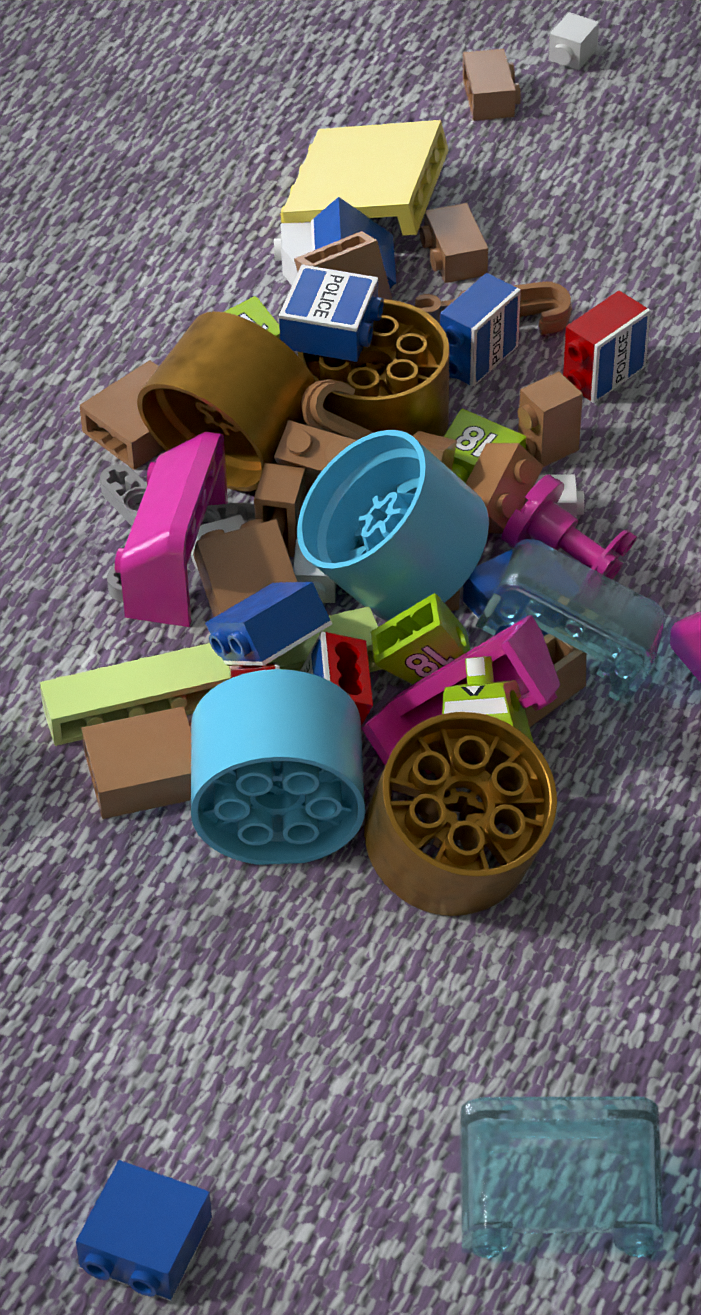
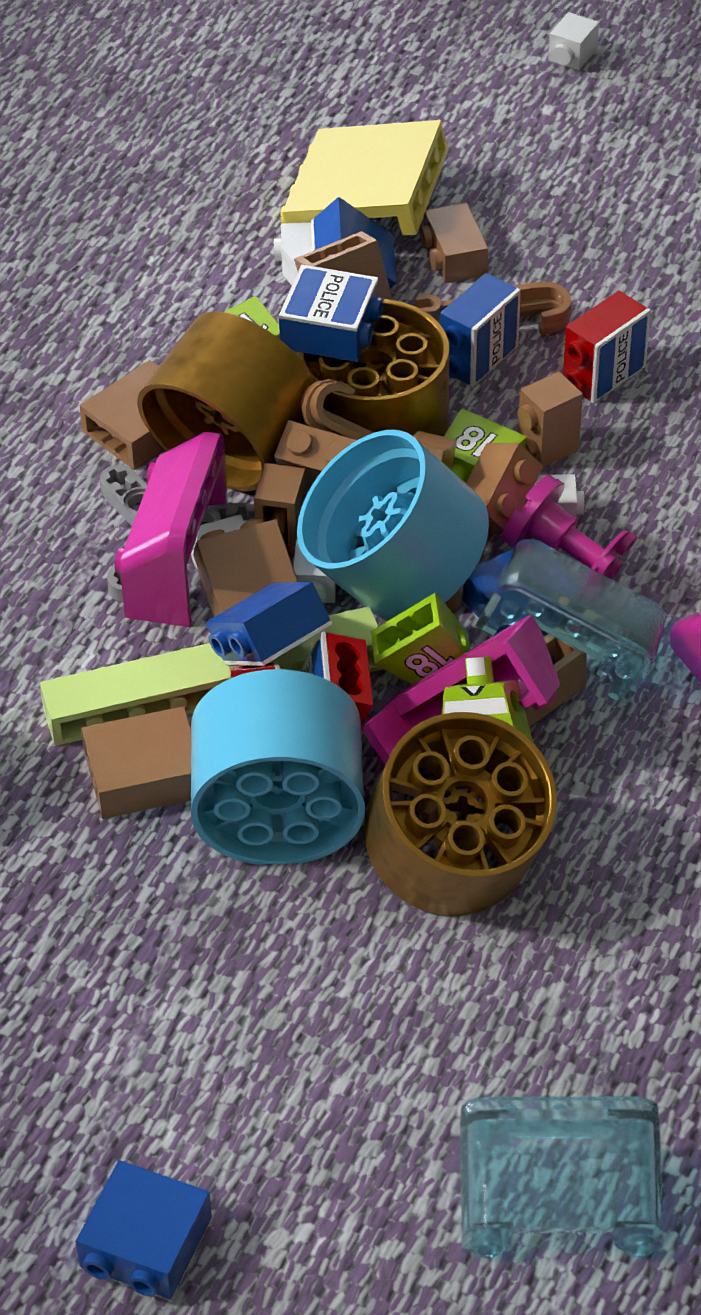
(490, 84): medium nougat brick -> none

